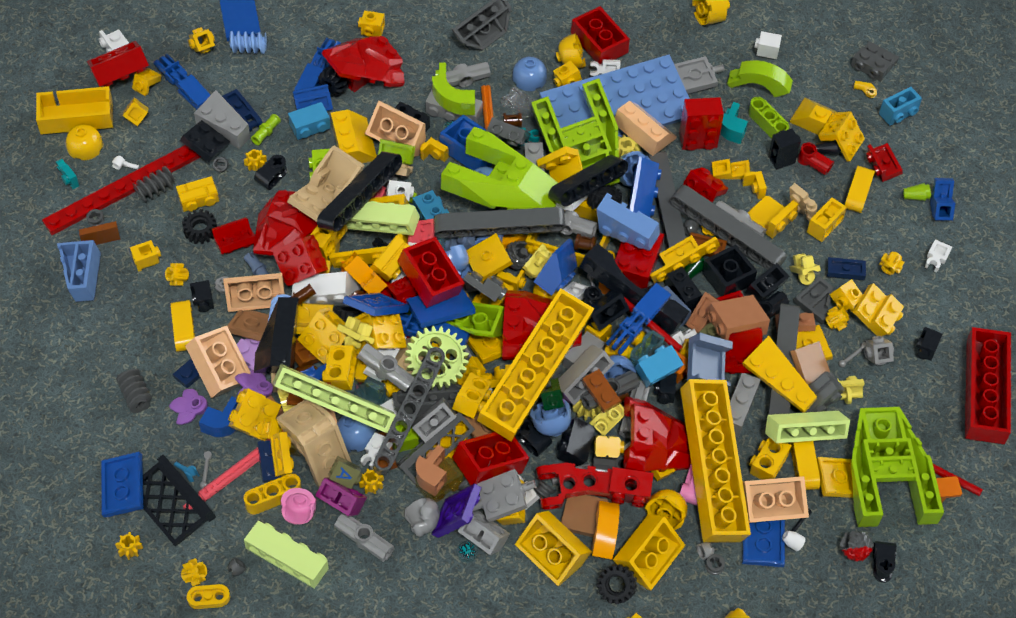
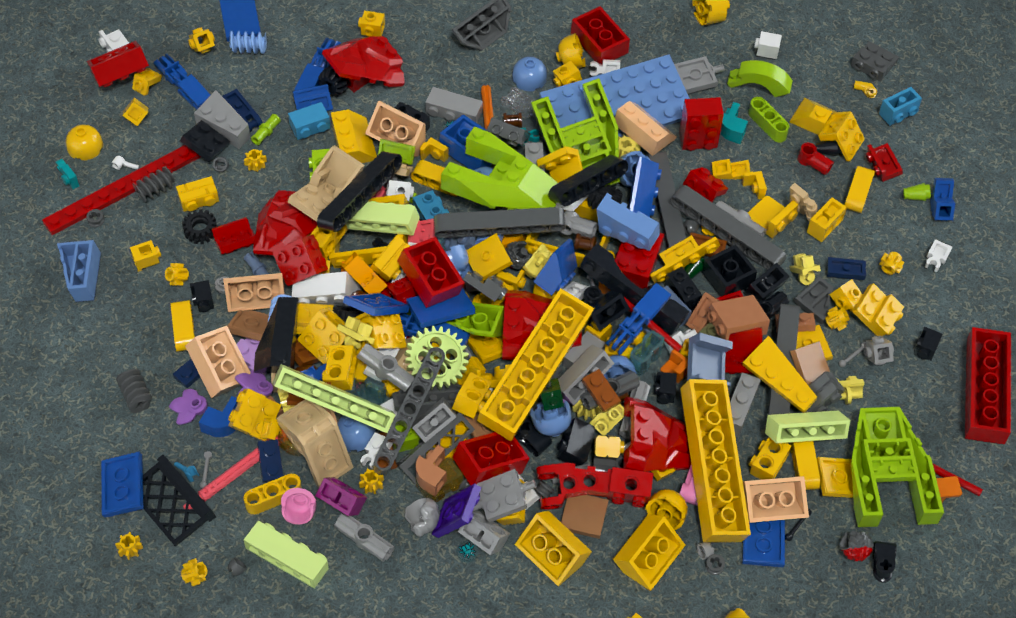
(76, 108): yellow piece -> none
(100, 233): dark orange panel -> none
(208, 595): yellow plate -> none
(271, 172): black piece -> none
(281, 454): yellow plate -> none
(304, 294): reddish brown pin -> none
(345, 473): olive brick -> none
(429, 175): none -> yellow beam
(450, 98): lime arch -> none
(465, 75): light grey piece -> none
(606, 530): light orange brick -> none
(608, 593): black tyre -> none
(659, 365): dark azure brick -> none
(784, 148): black brick -> none
(793, 540): white hose -> none

